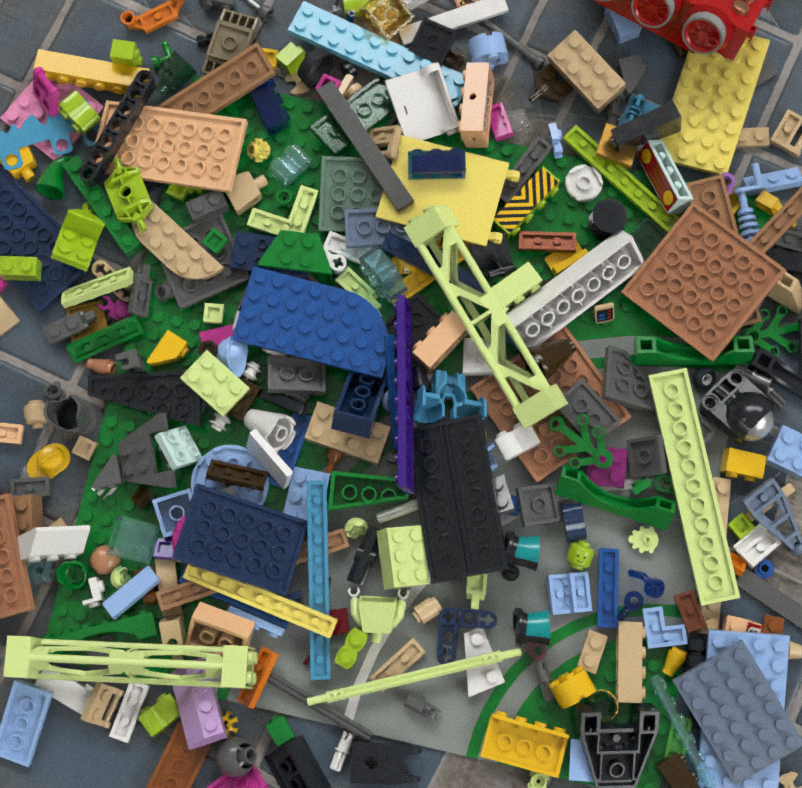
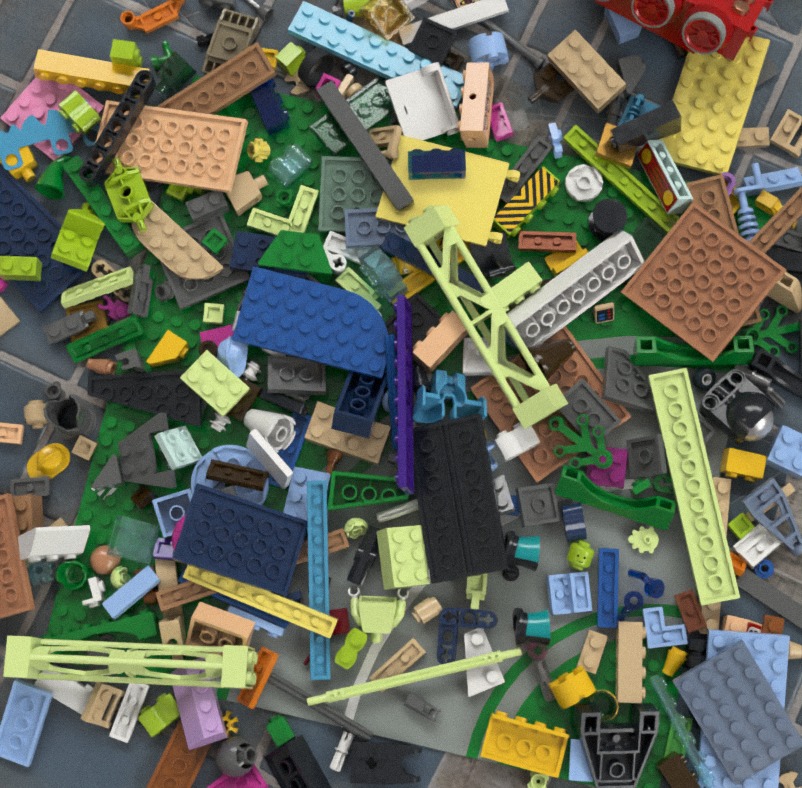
(45, 92): dark pink plate -> none

